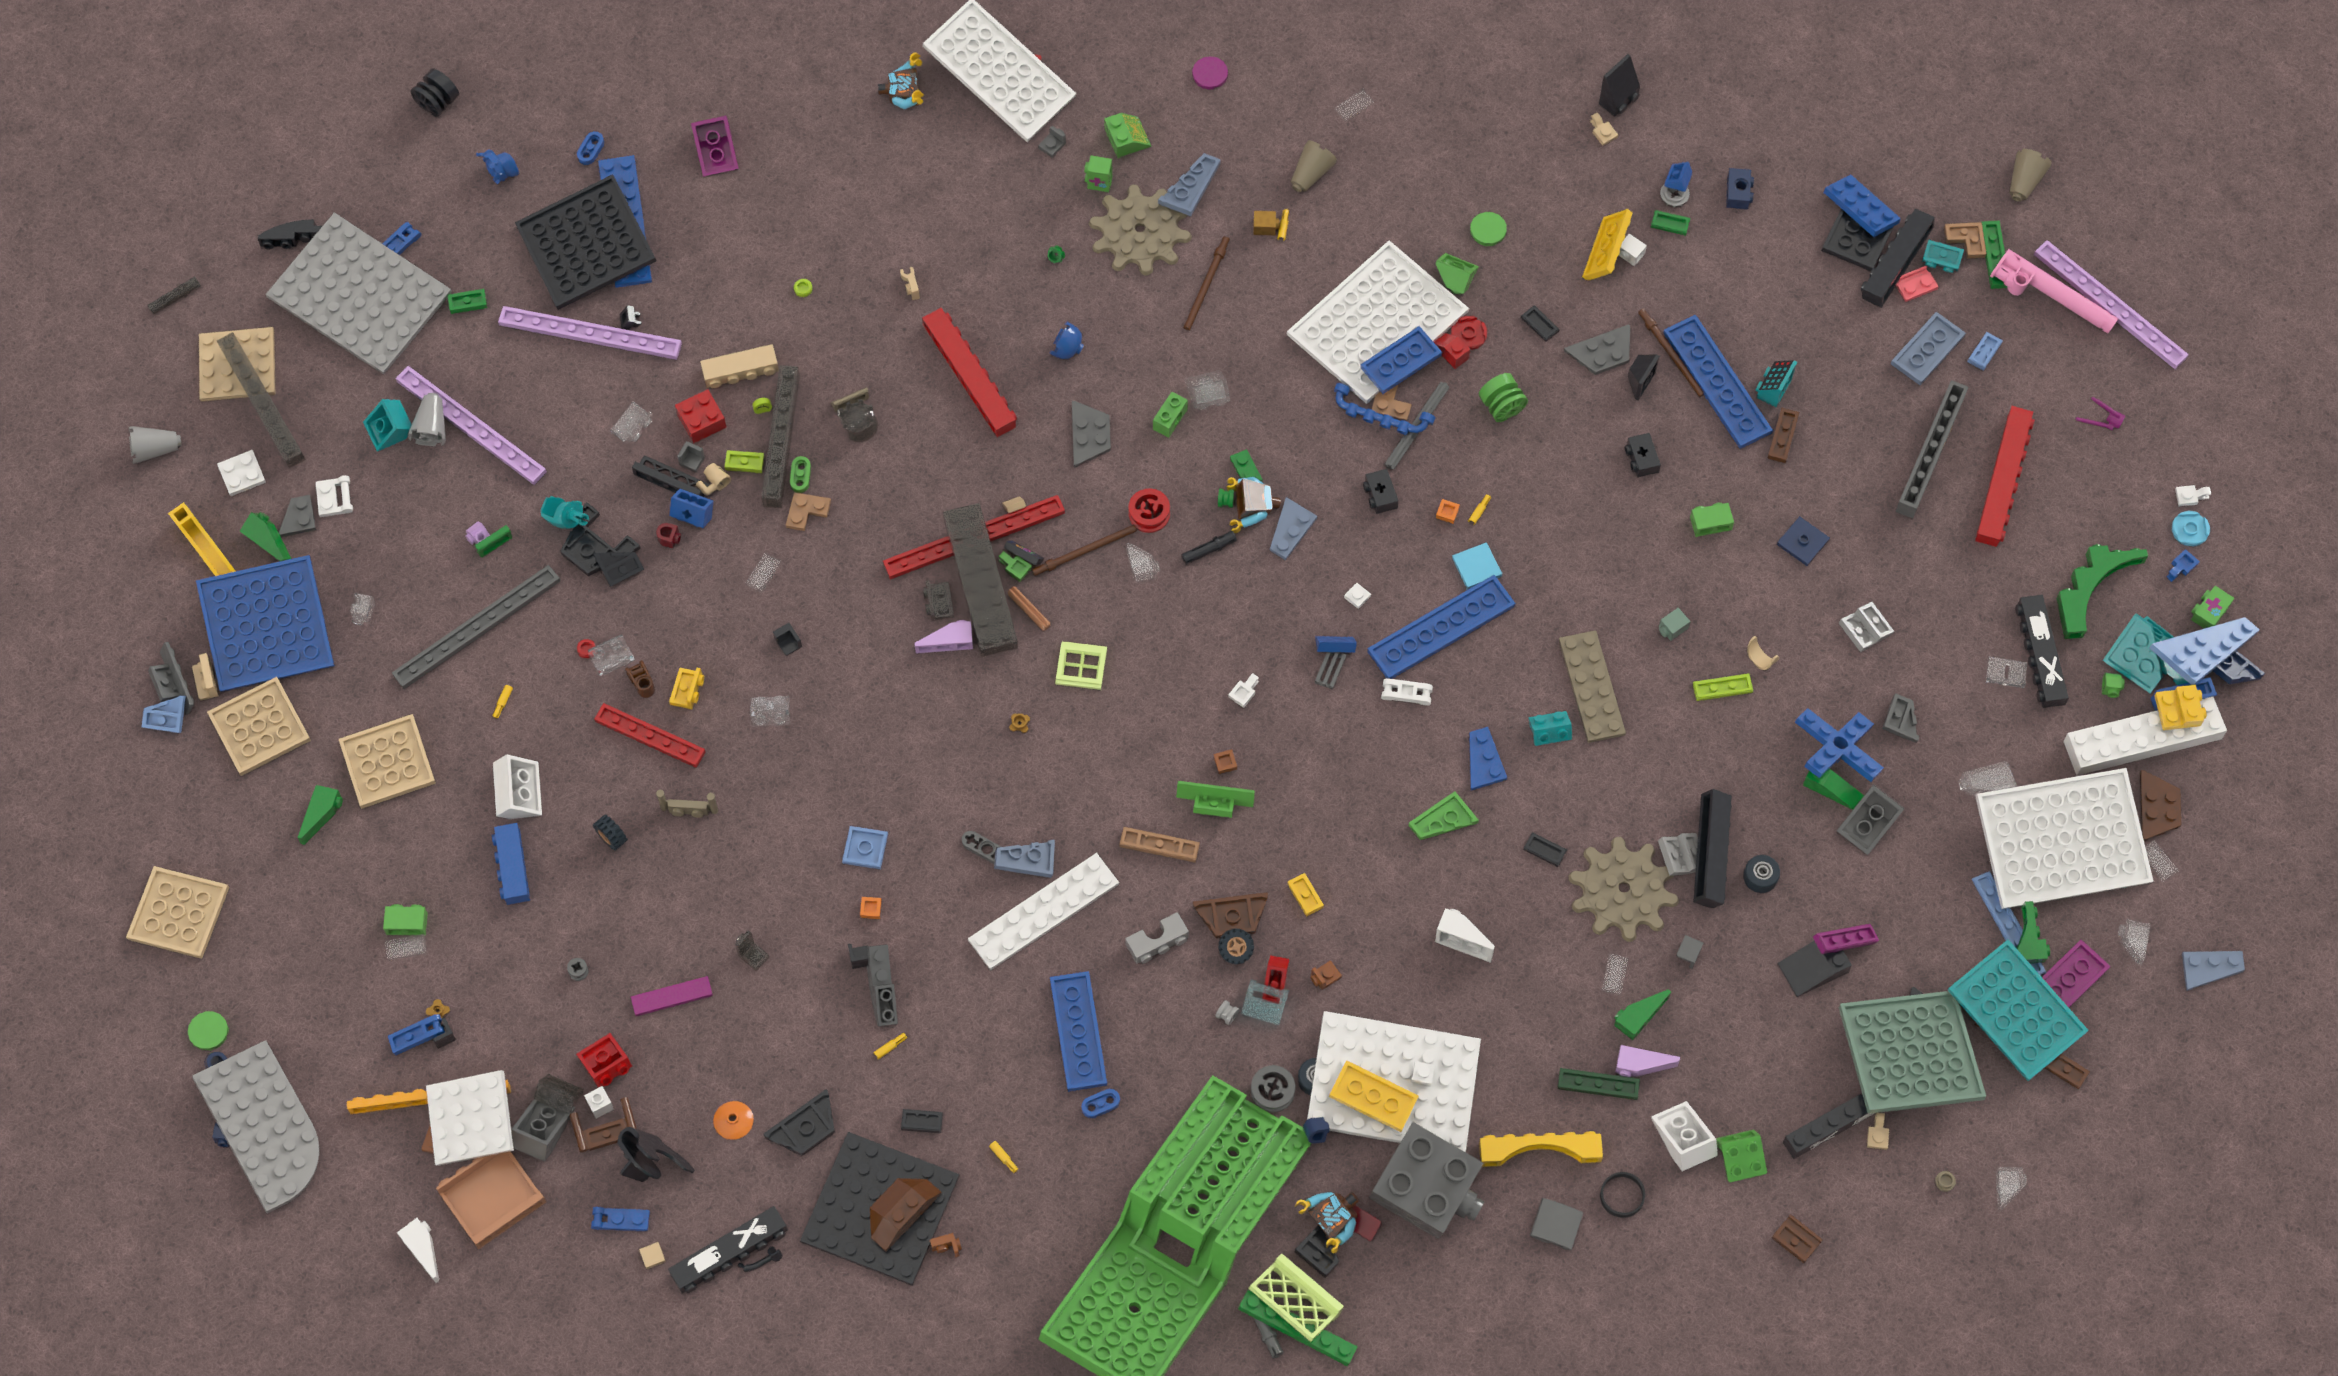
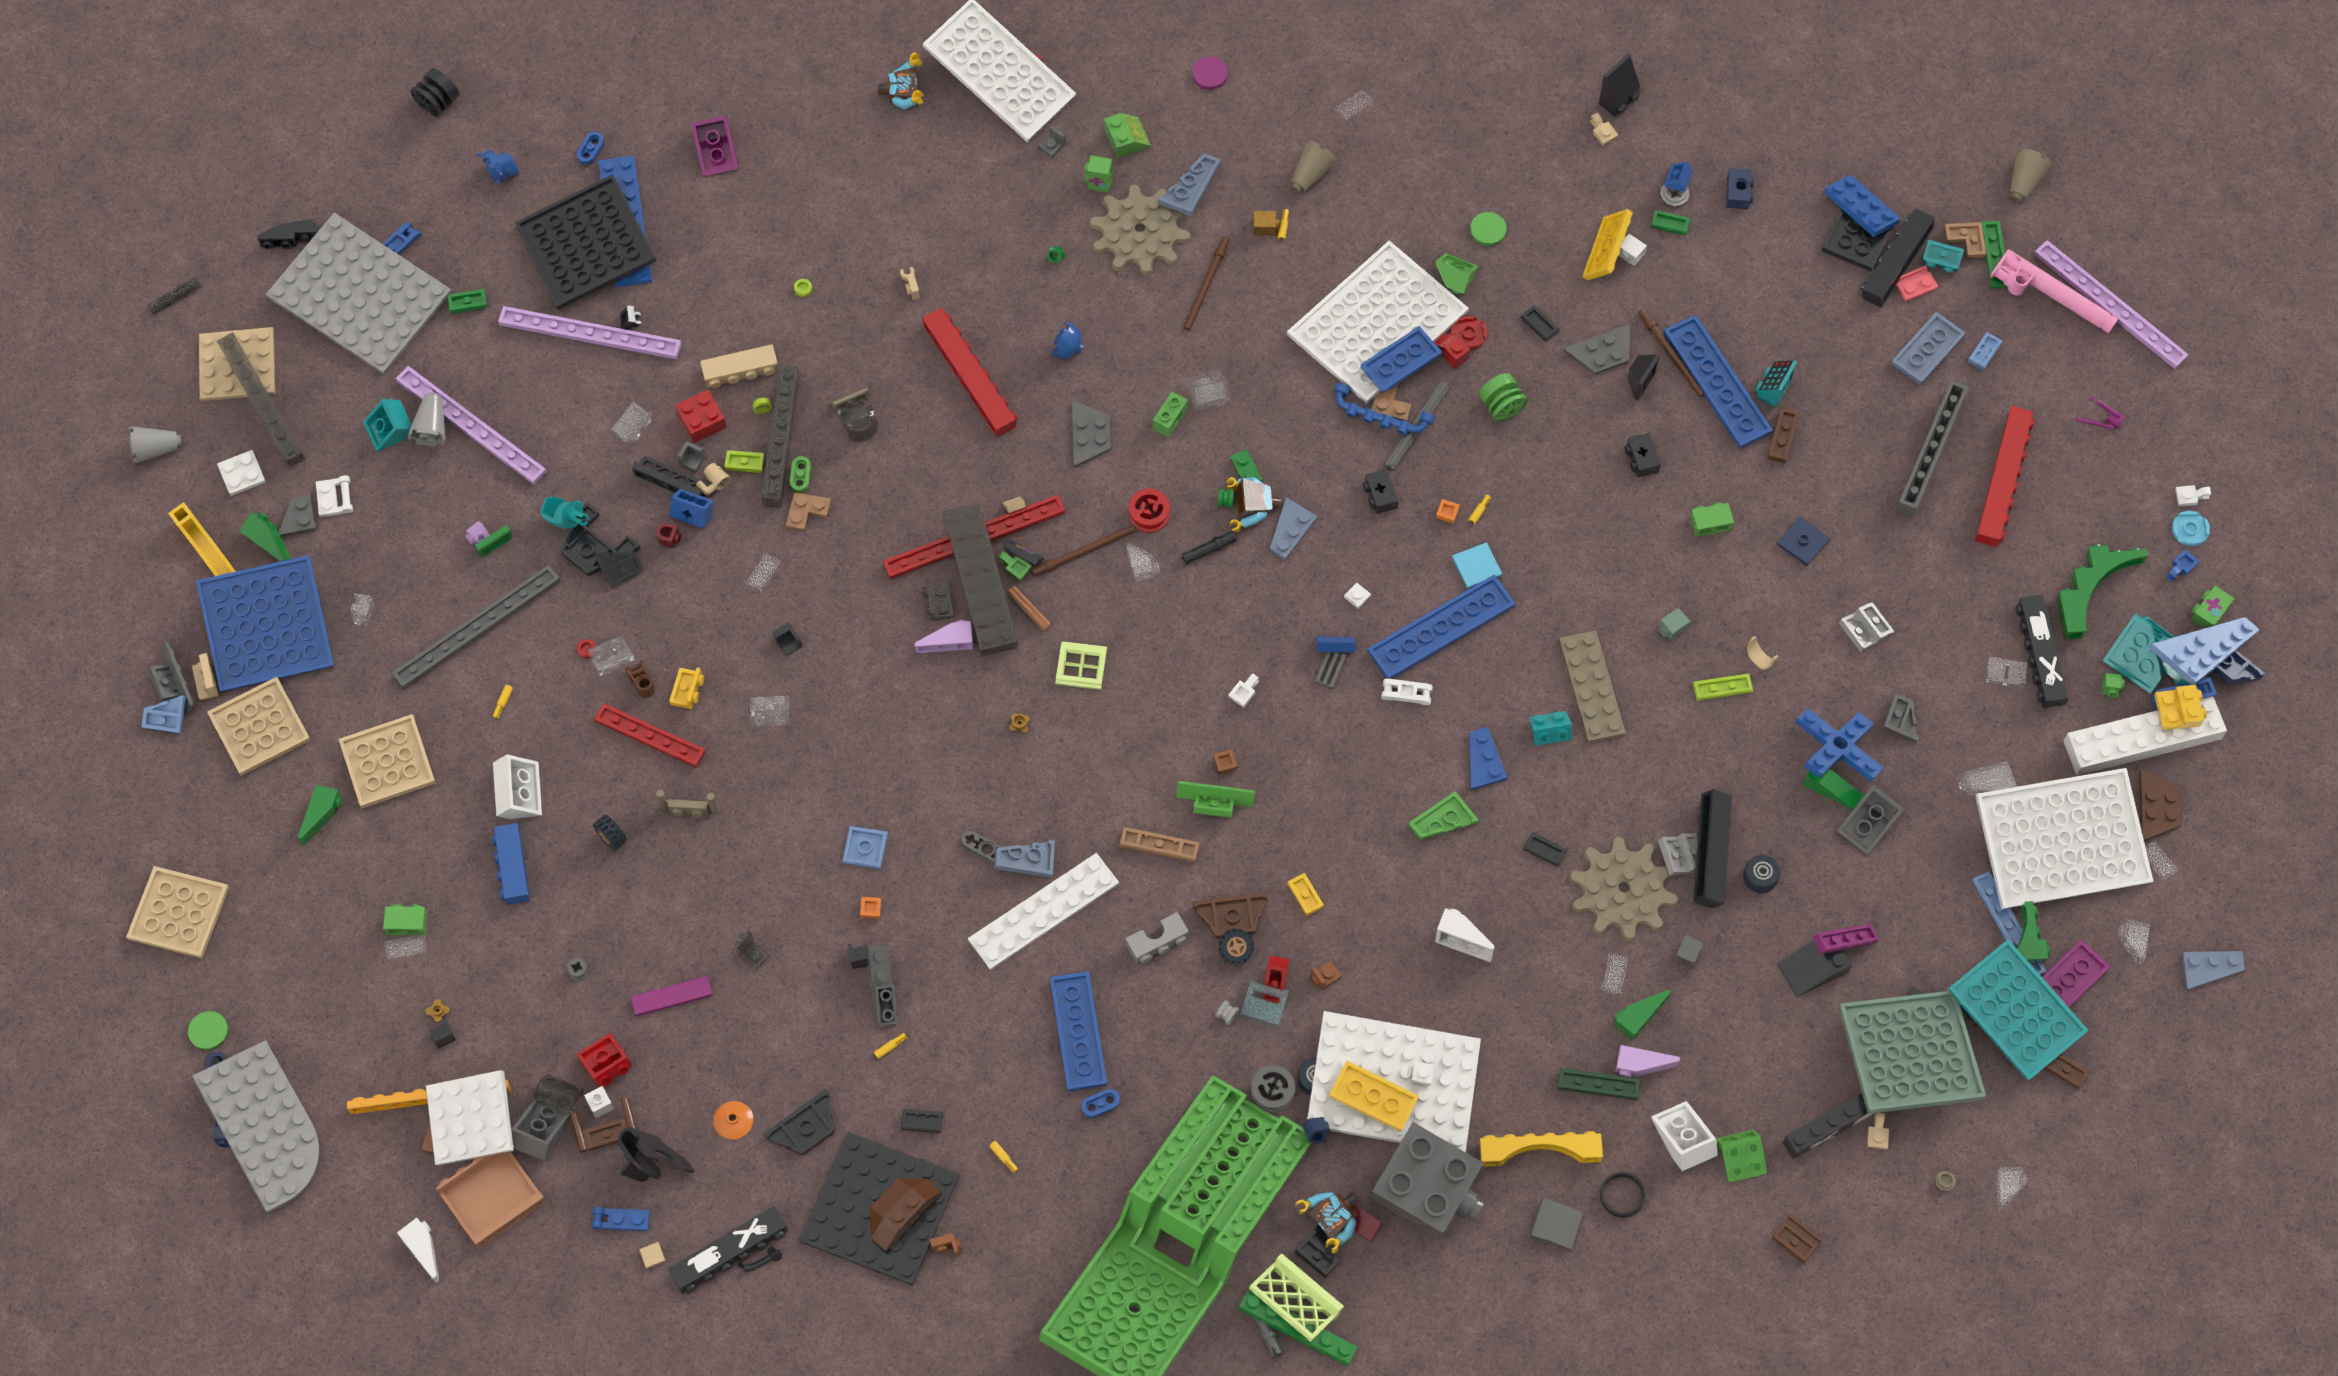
(416, 1034): blue plate -> none

